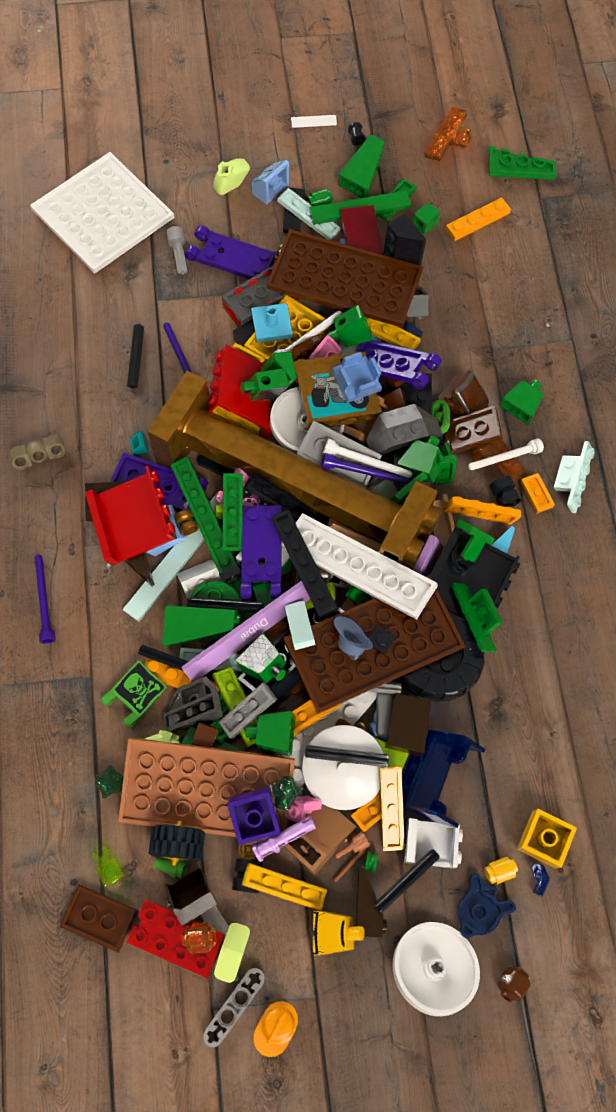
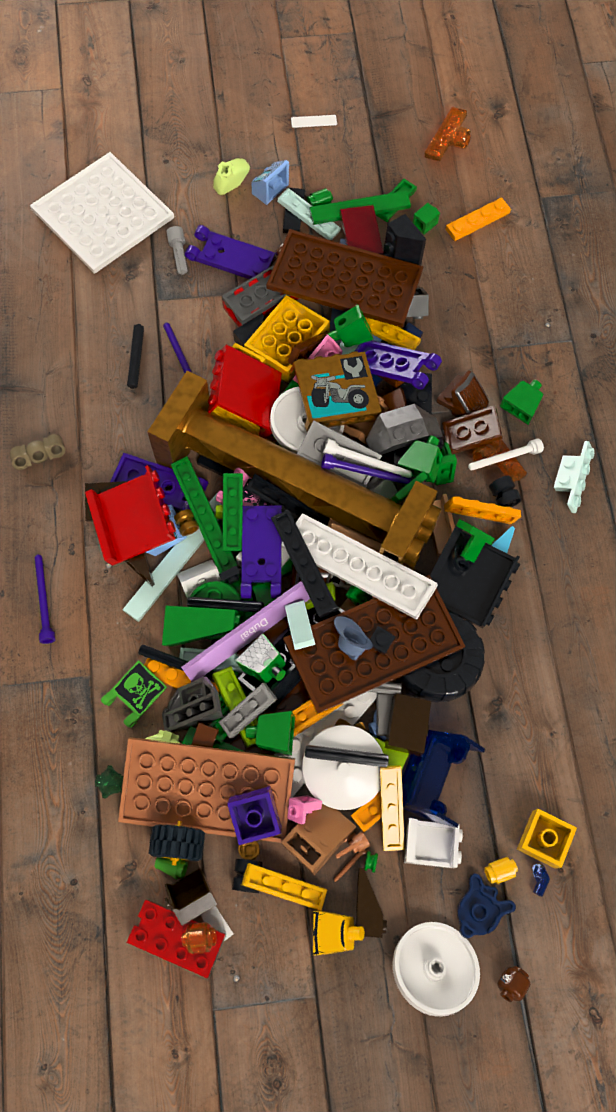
(98, 918): reddish brown tile -> none
(109, 870): clear neon green plate -> none
(139, 444): teal slope -> none
(232, 952): yellowish green piece -> none
(235, 1007): light grey beam -> none
(266, 385): green torso -> none
(271, 322): medium azure tile -> none
(274, 843): lavender pin -> none
(275, 1029): light orange piece -> none
(281, 360): green tile -> none
(285, 792): clear green rock -> none
(319, 328): white piece -> none
(355, 130): black bush -> none
(357, 377): medium blue panel -> none
(362, 168): green slope -> none
(406, 881): black axle -> none
(428, 556): lavender tile -> none
(441, 411): bright green plate -> none
(480, 615): green bracket -> none
(519, 166): green wing -> none
(537, 493): light orange plate -> none

